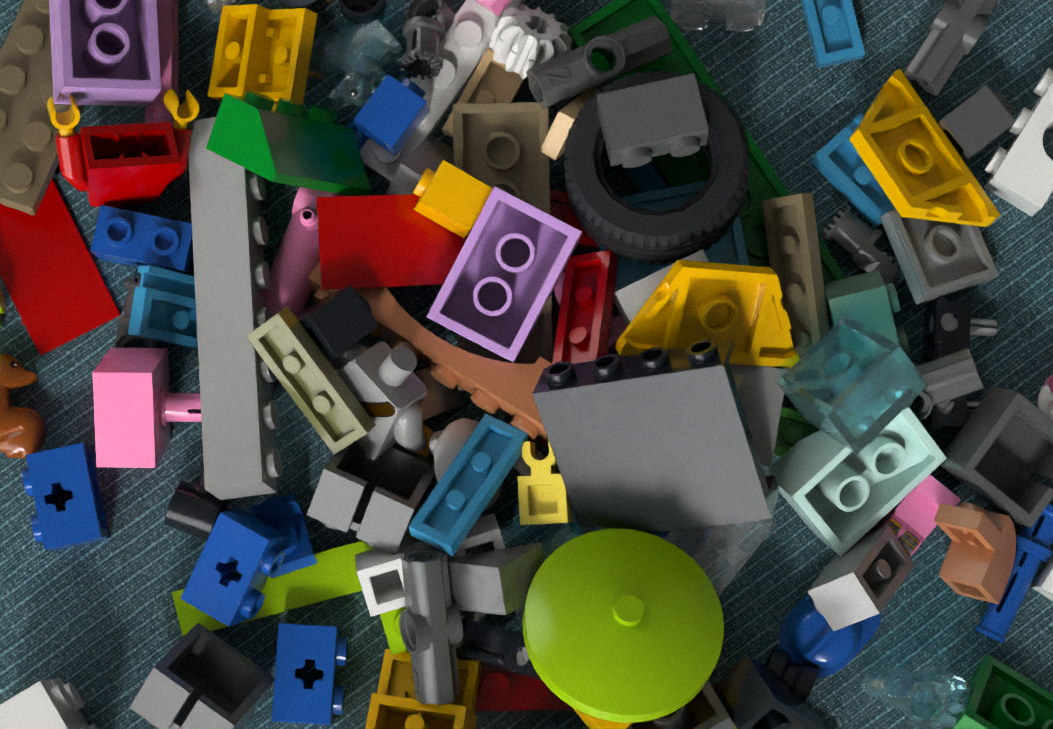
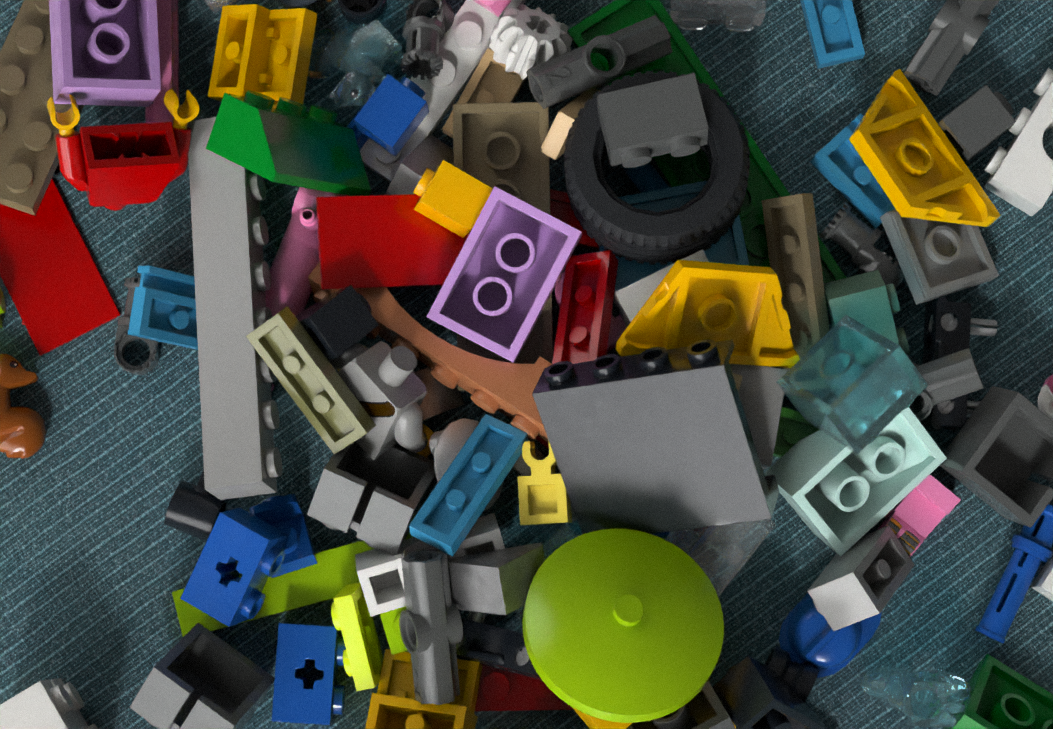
(84, 516): blue brick -> none
(136, 407): bright pink brick -> none
(143, 240): blue brick -> none
(362, 652): none -> neon yellow plate
(980, 551): nougat brick -> none

